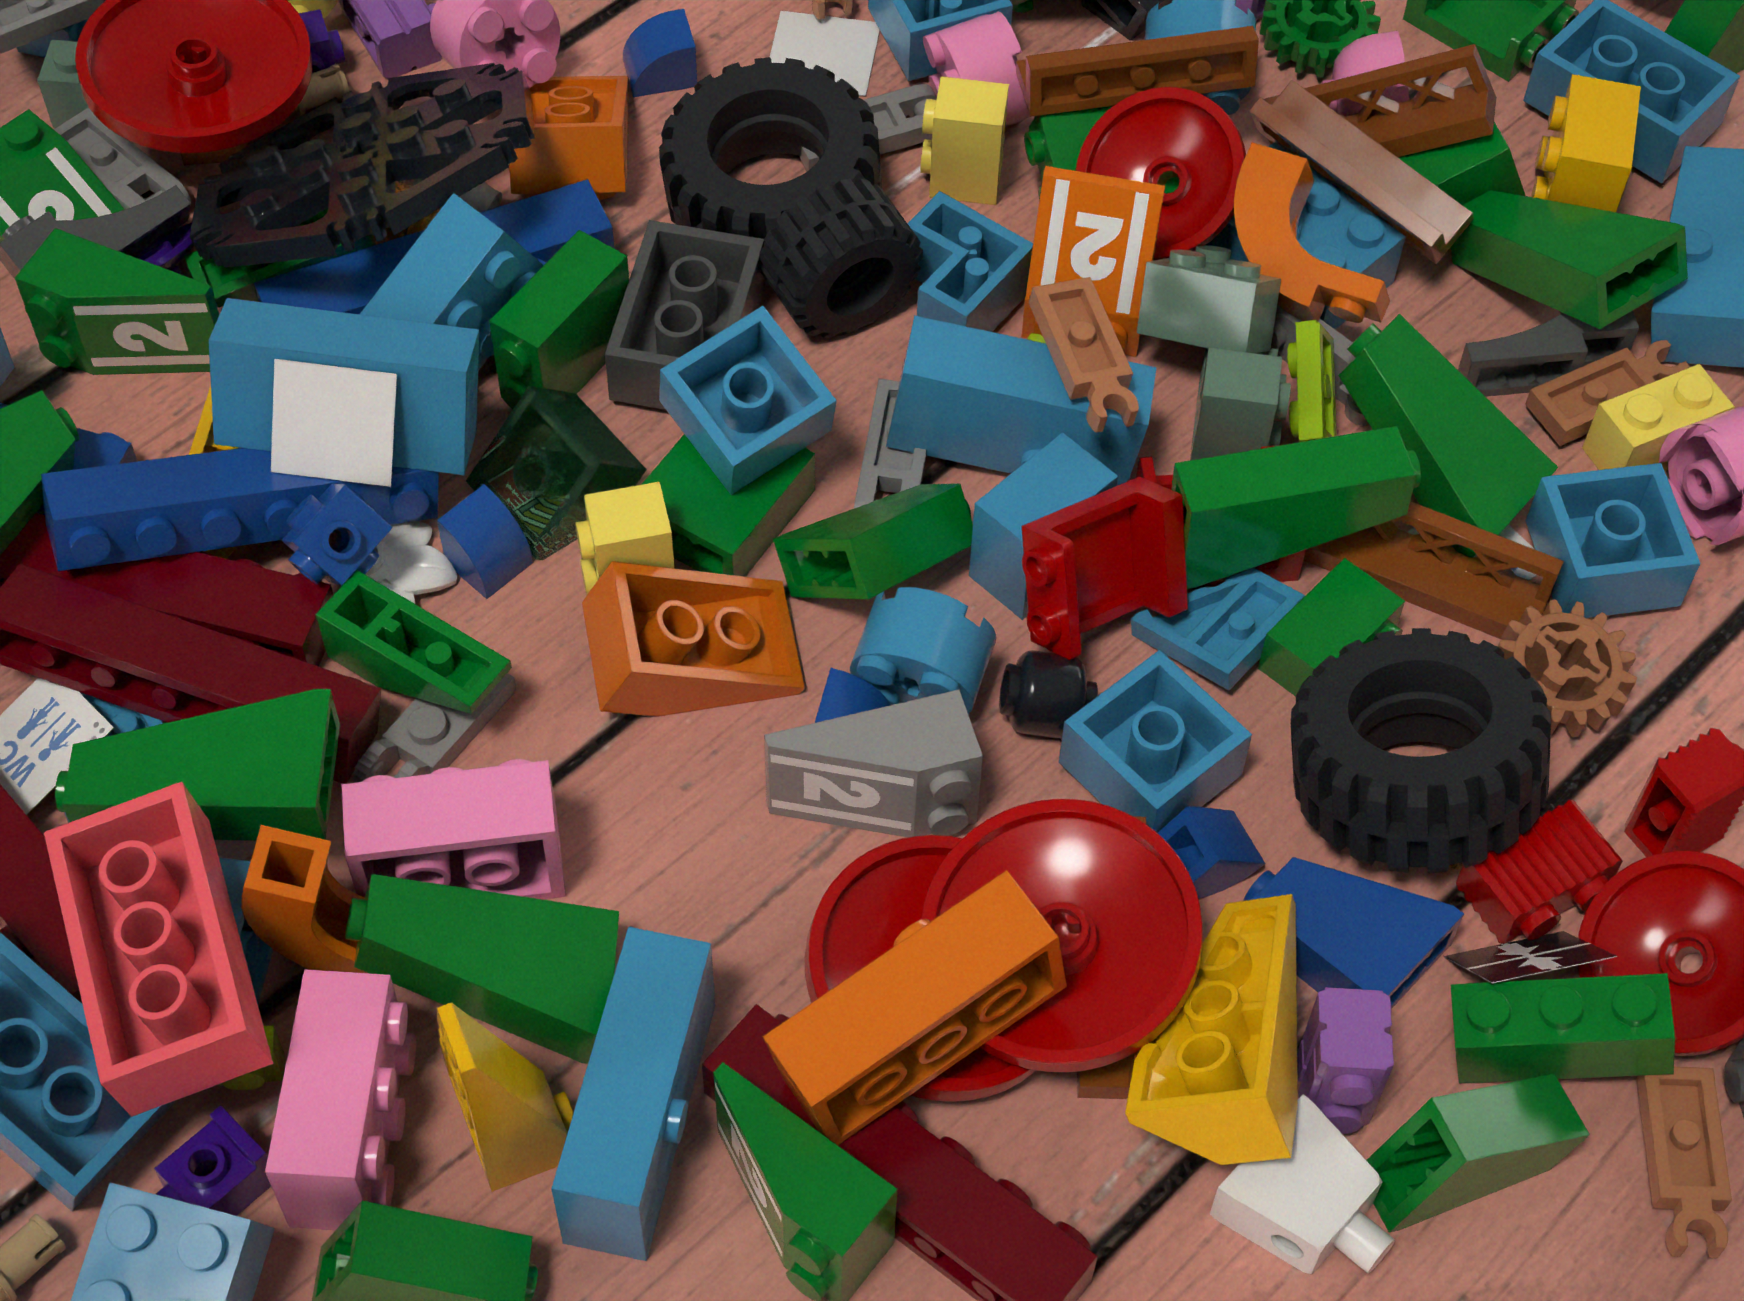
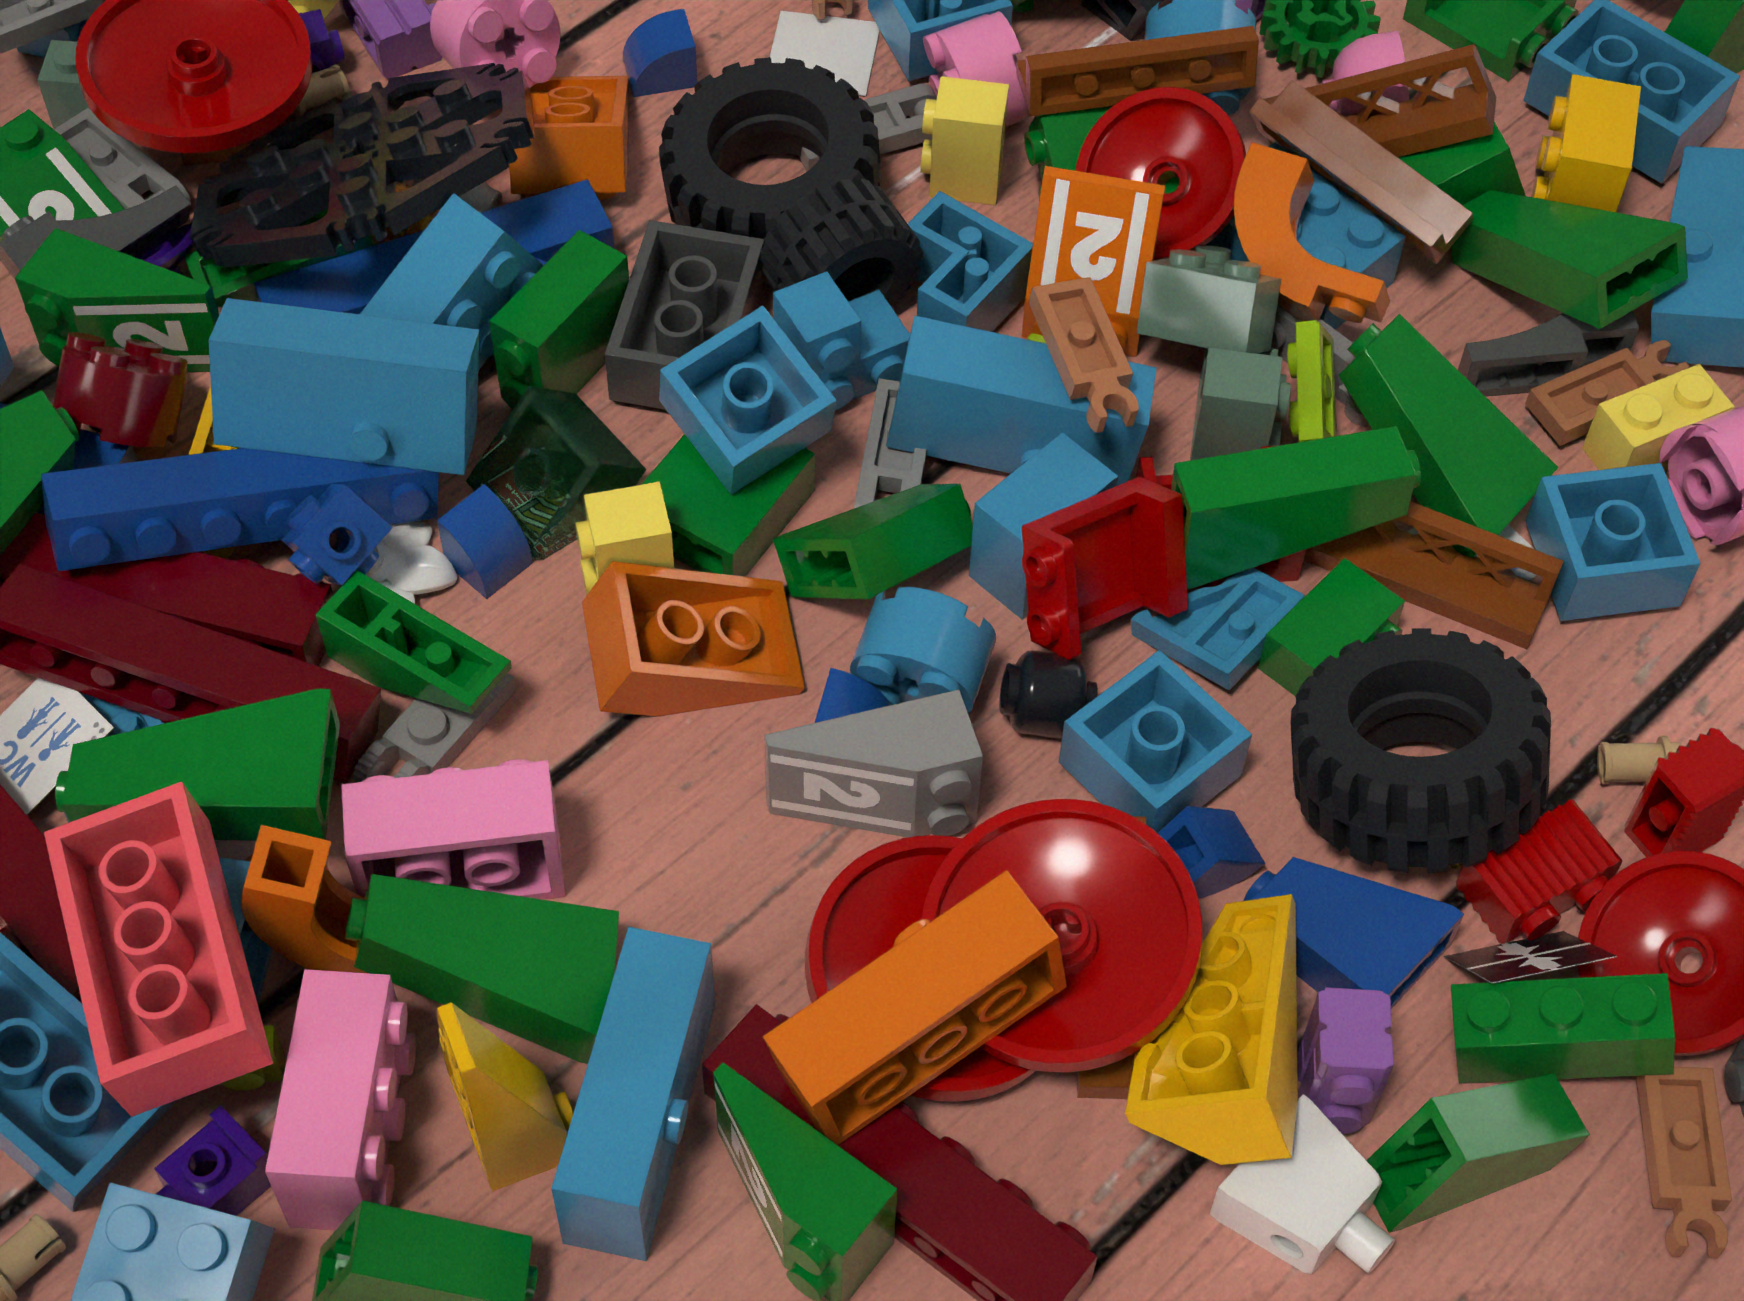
(121, 392): none -> dark red brick
(333, 422): white sticker -> none
(842, 340): none -> dark azure brick
(1595, 672): nougat gear -> none
(1631, 760): none -> tan pin

